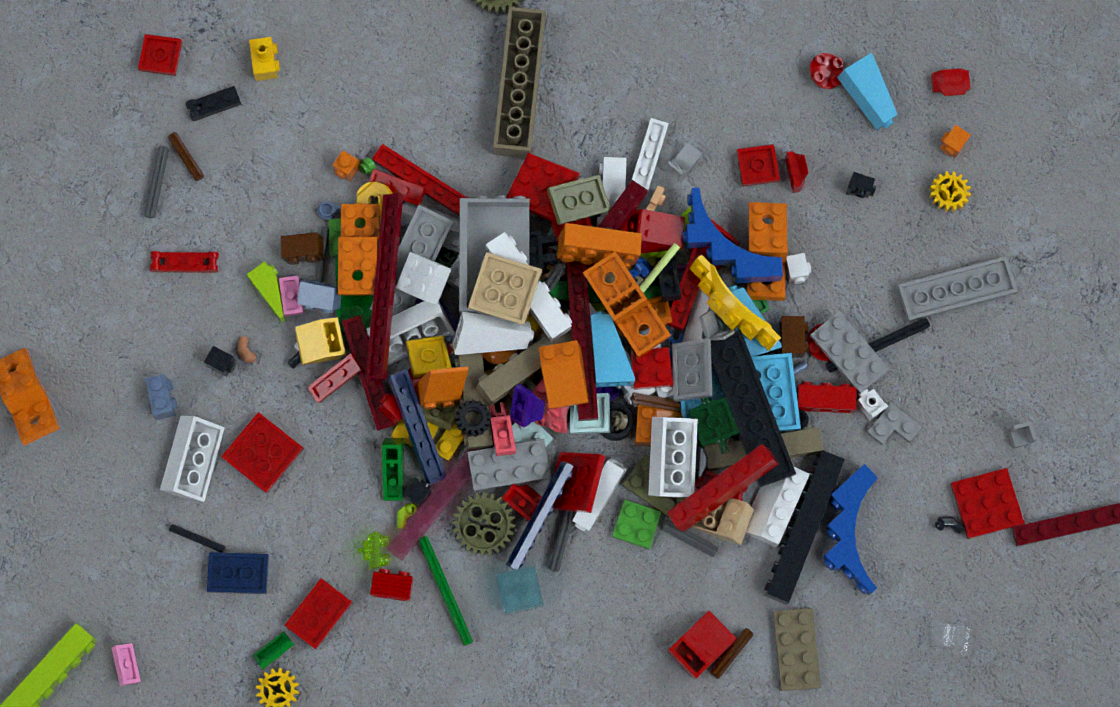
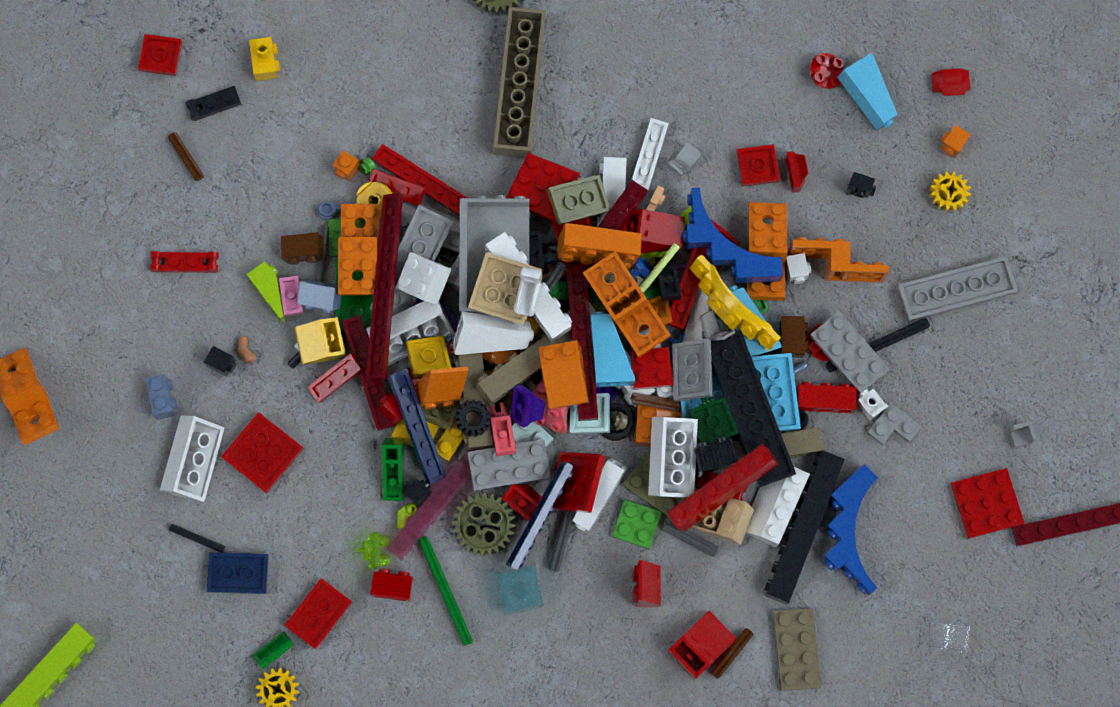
(126, 664): bright pink plate -> none
(156, 182): dark grey axle -> none
(528, 291): none -> white animal
(648, 584): none -> red slope
(715, 454): none -> black brick
(838, 260): none -> orange bracket
(948, 521): black arm -> none

